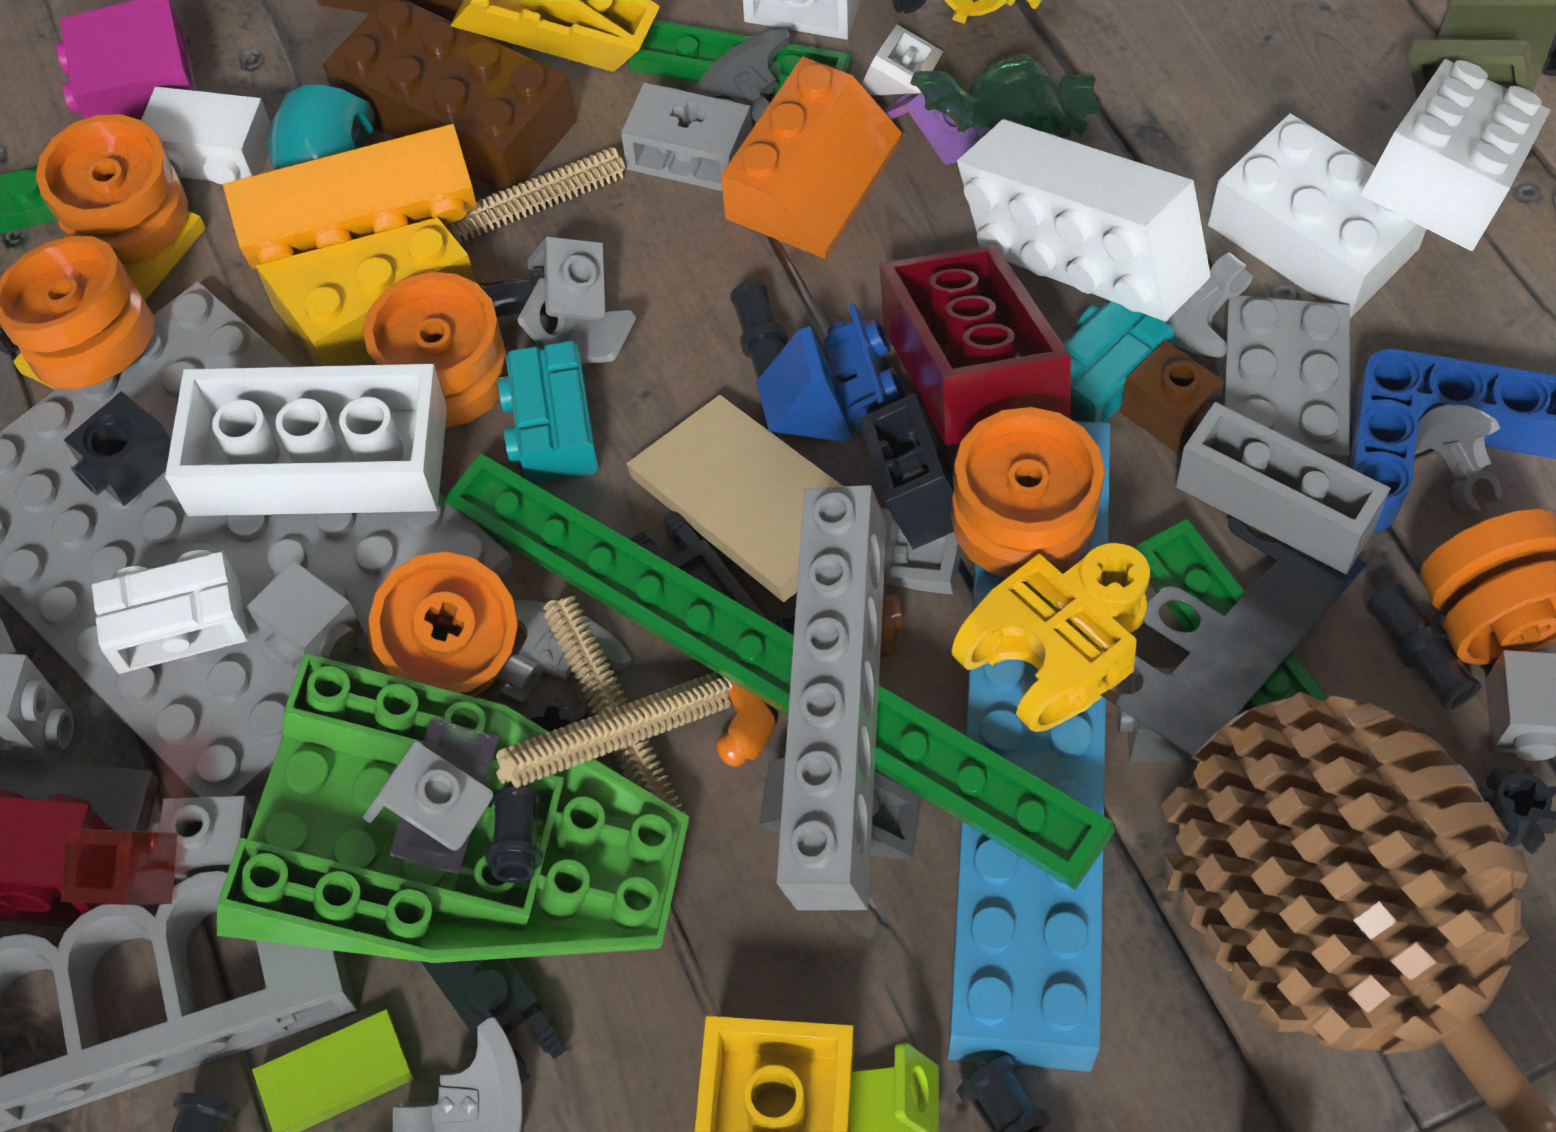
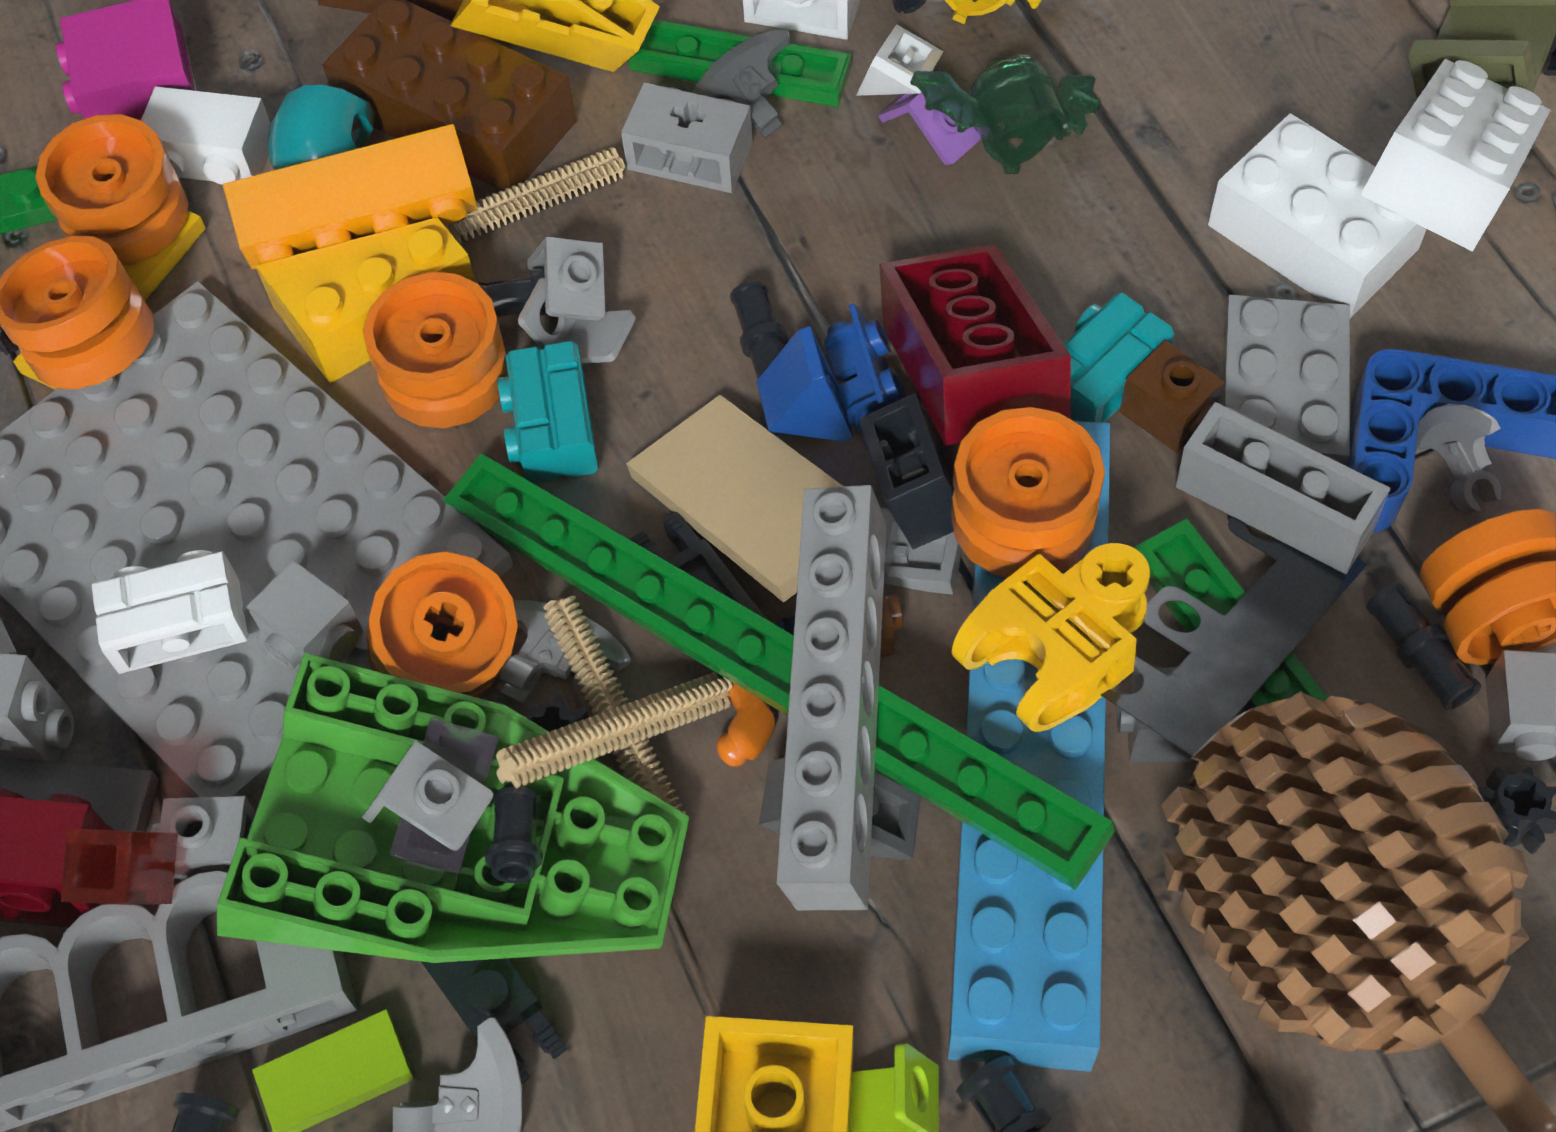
(119, 449): black brick -> none
(308, 440): white brick -> none
(809, 159): orange slope -> none
(1087, 218): white brick -> none
(1194, 318): light grey piece -> none

